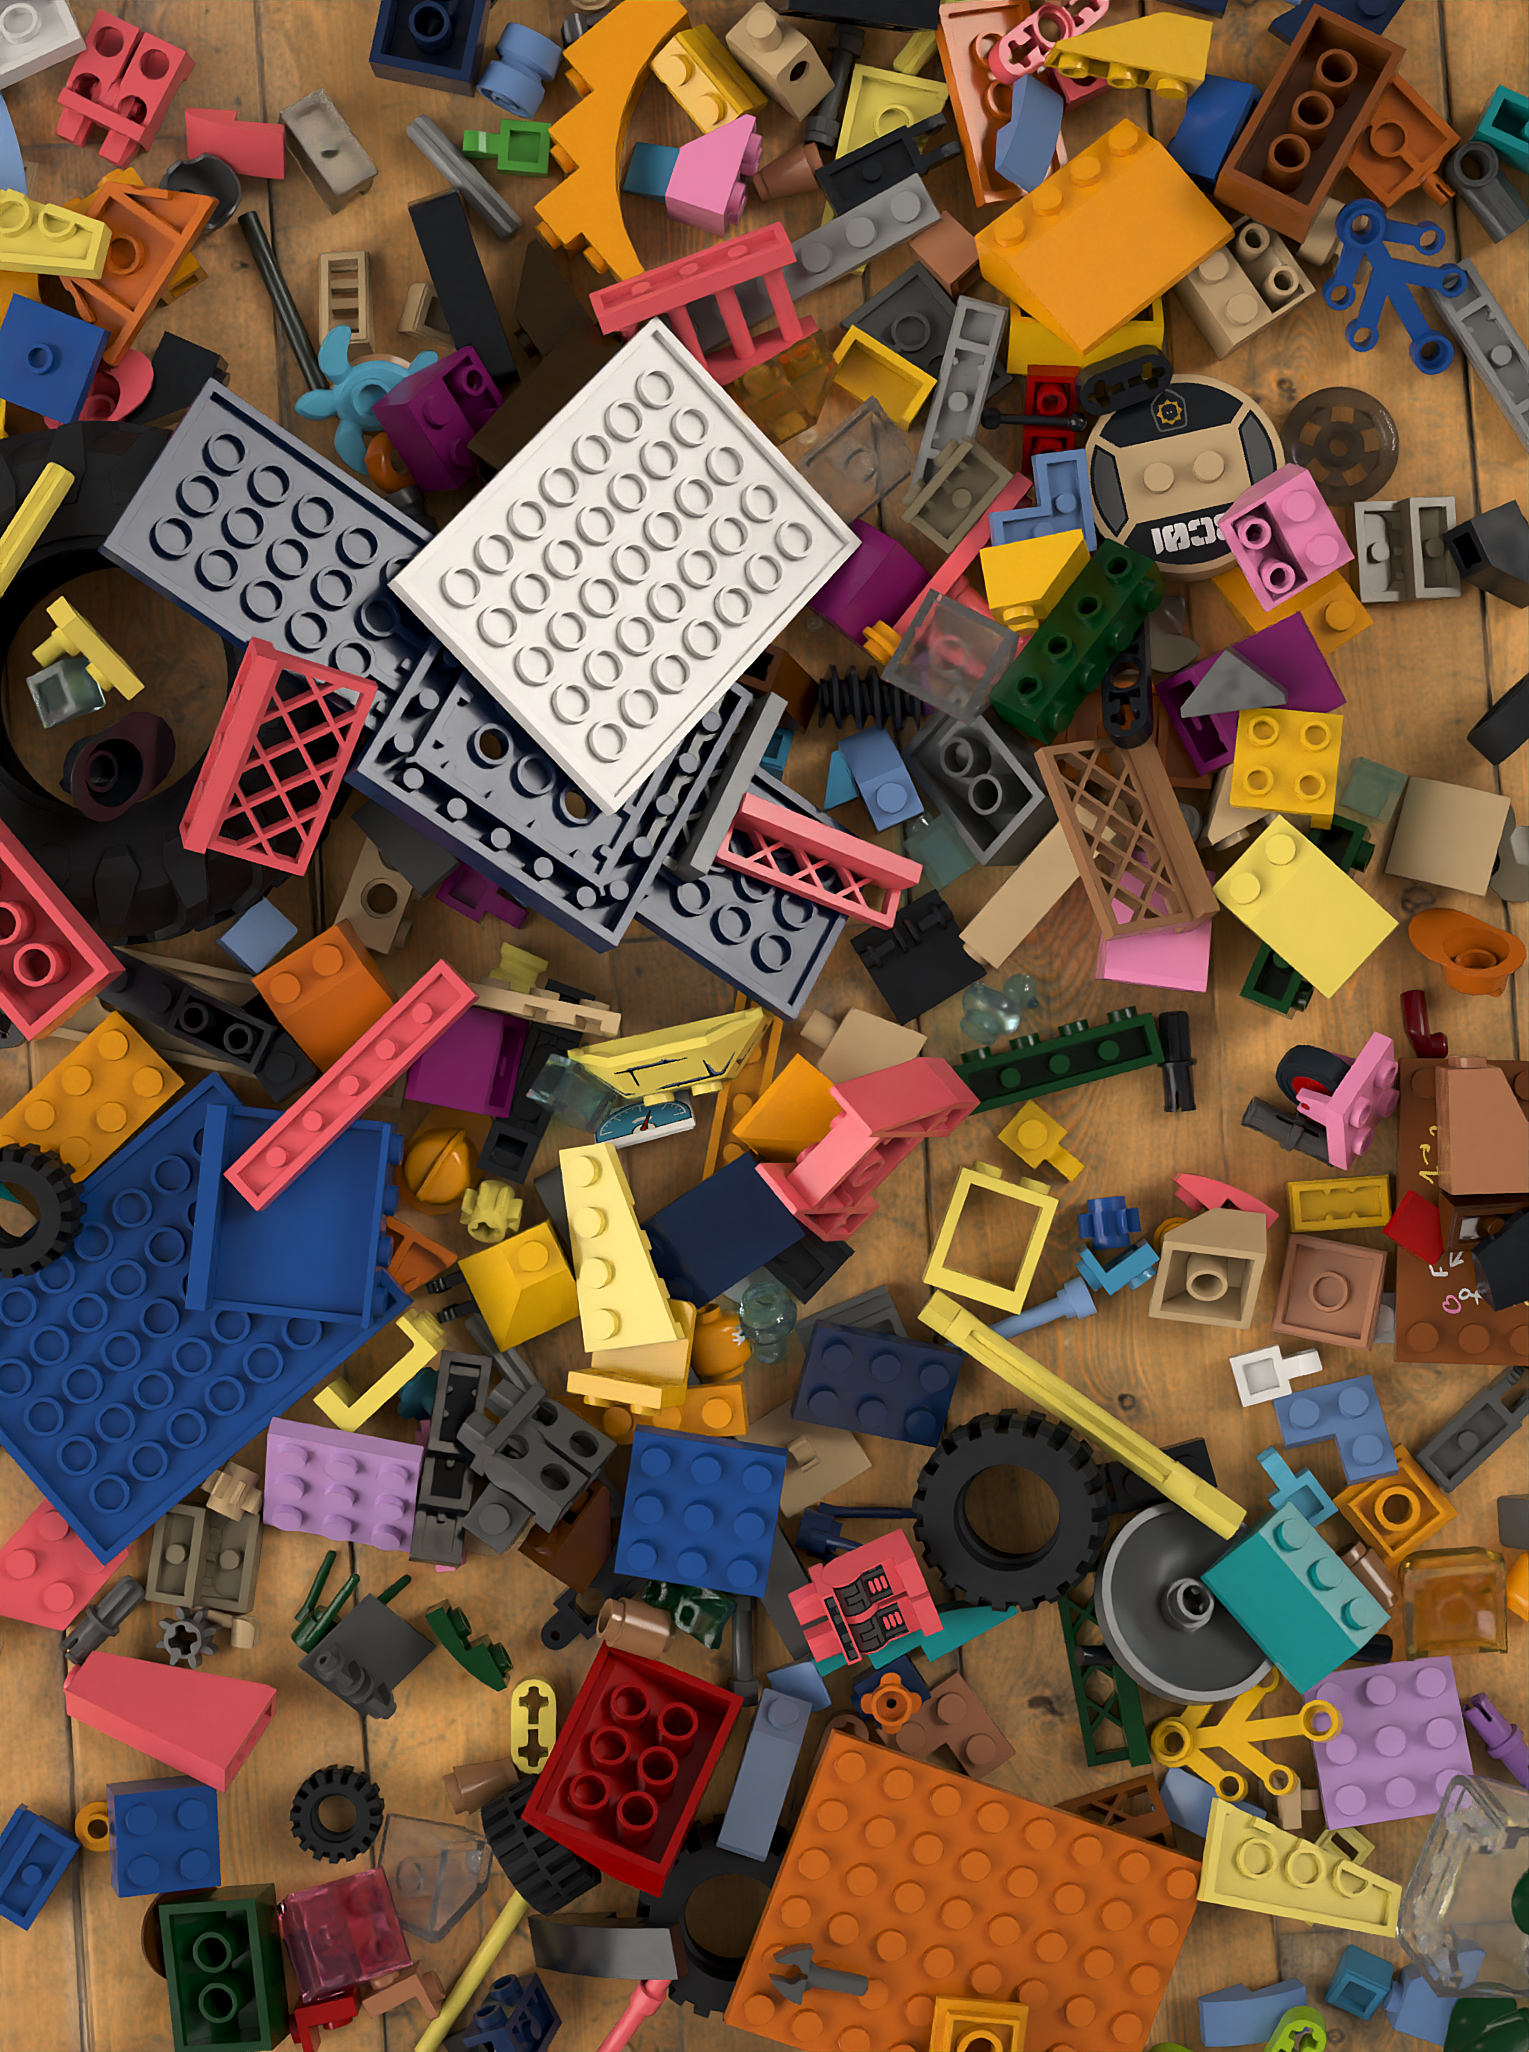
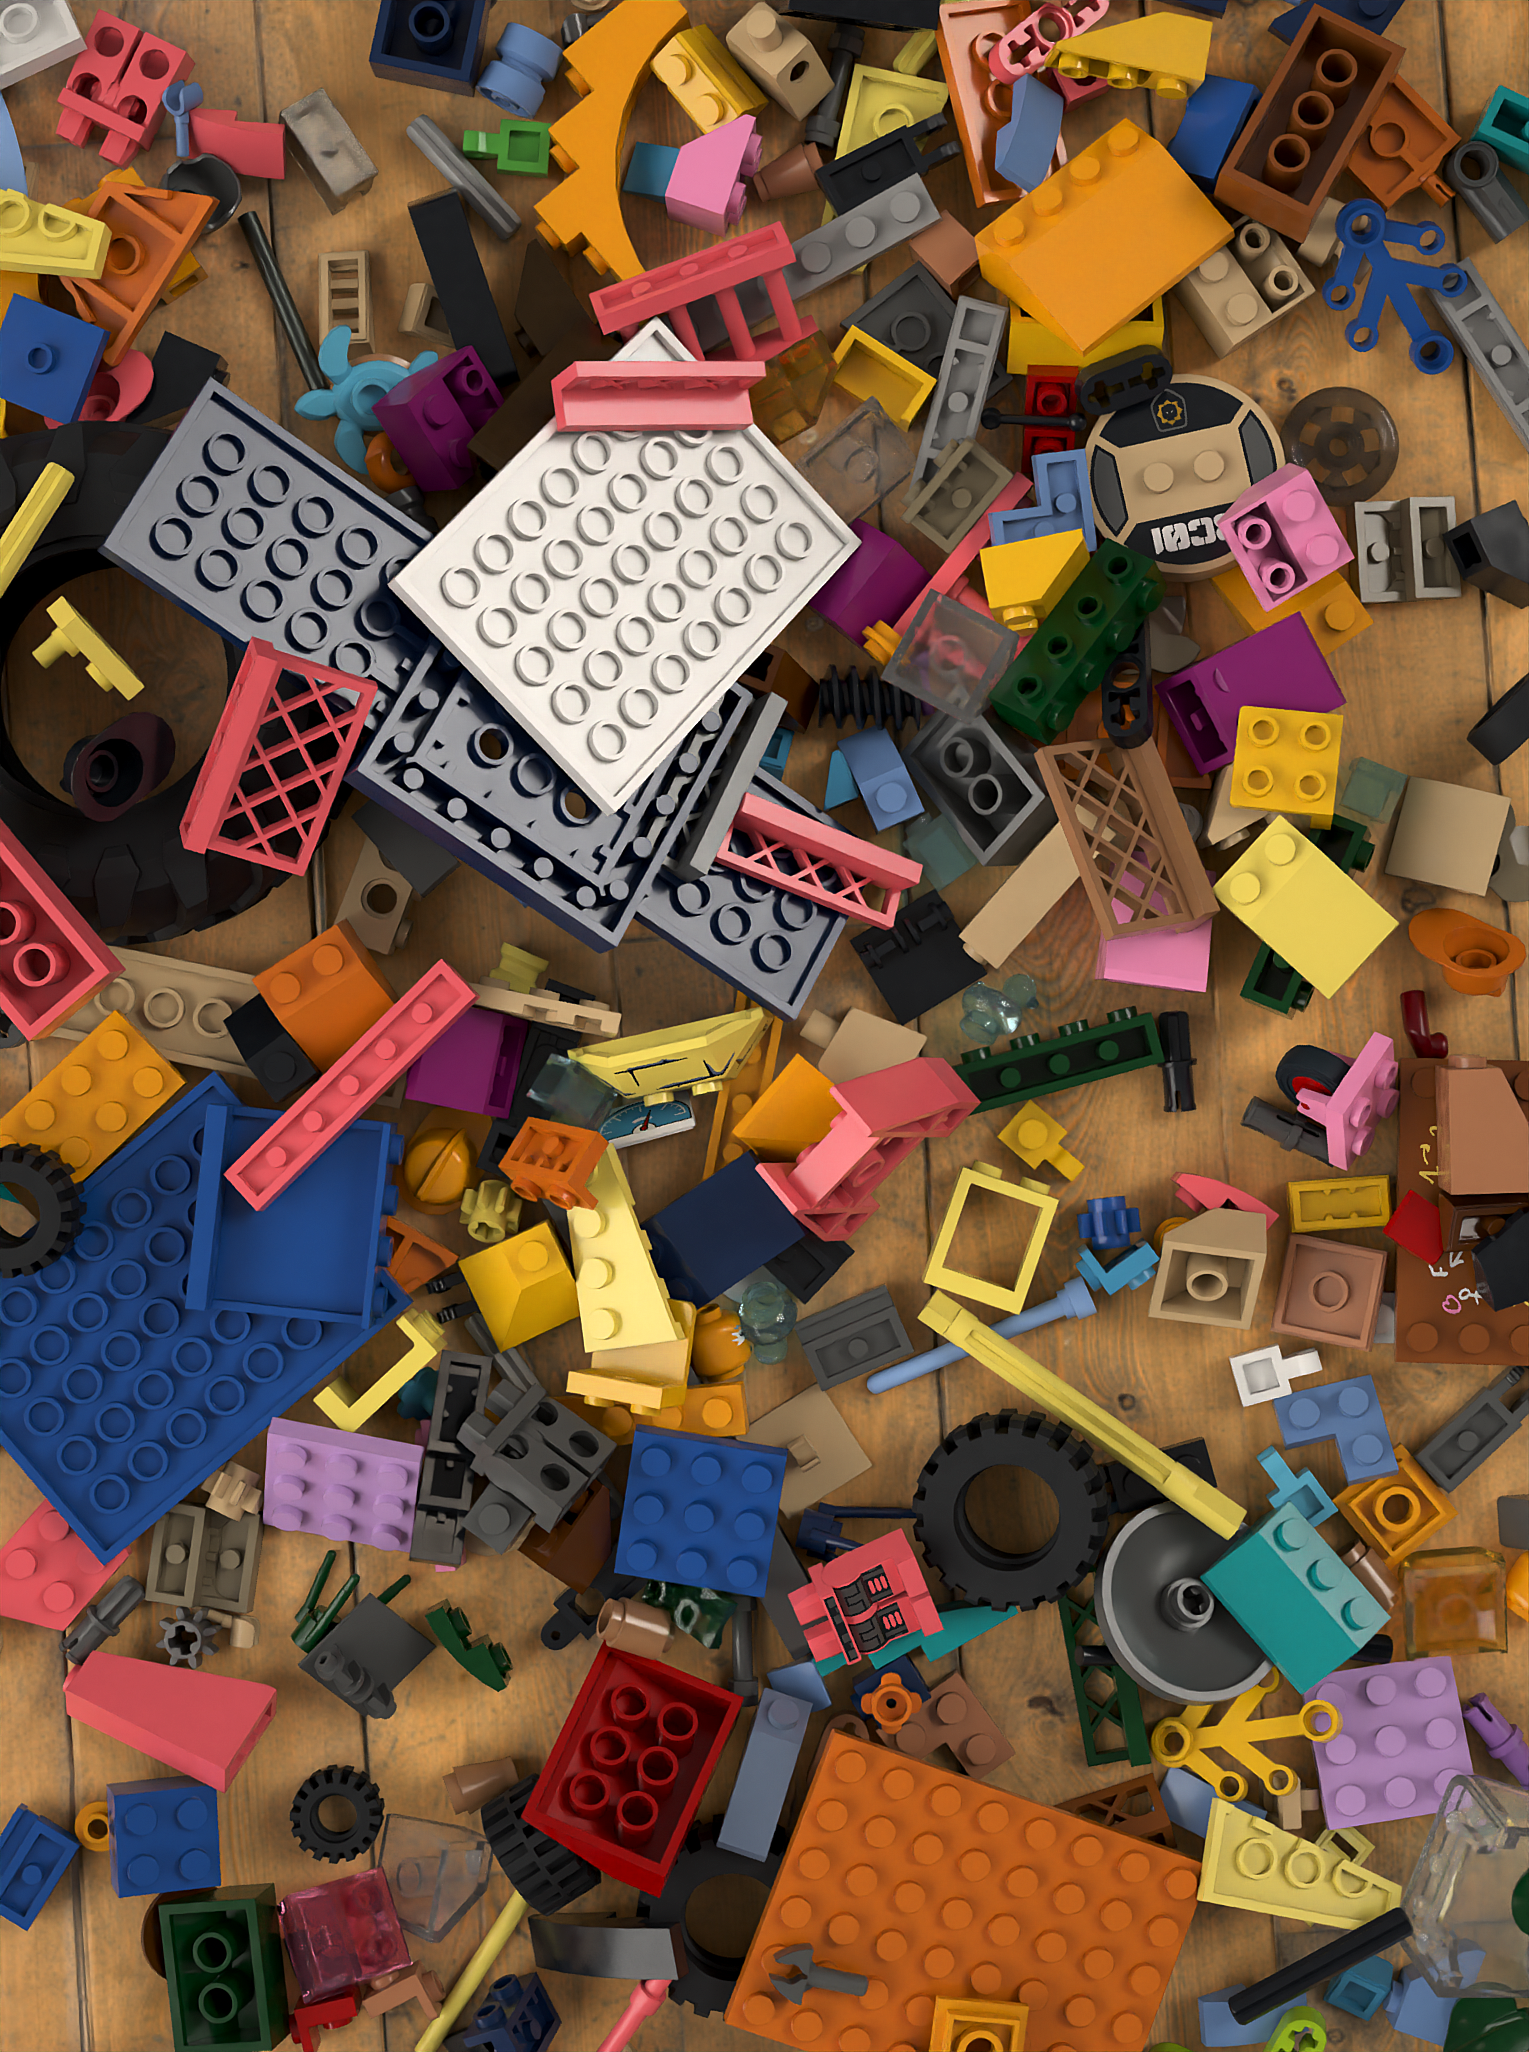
(65, 691): clear light blue slope -> none
(179, 101): none -> medium blue hand
(190, 1012): black slope -> none
(256, 936): light blue panel -> none
(476, 895): magenta plate -> none
(521, 1722): light yellow beam -> none
(554, 1162): none -> orange bracket
(655, 395): none -> coral fence
(876, 1383): dark blue plate -> none
(1233, 686): flat silver slope -> none
(1320, 1966): none -> black axle

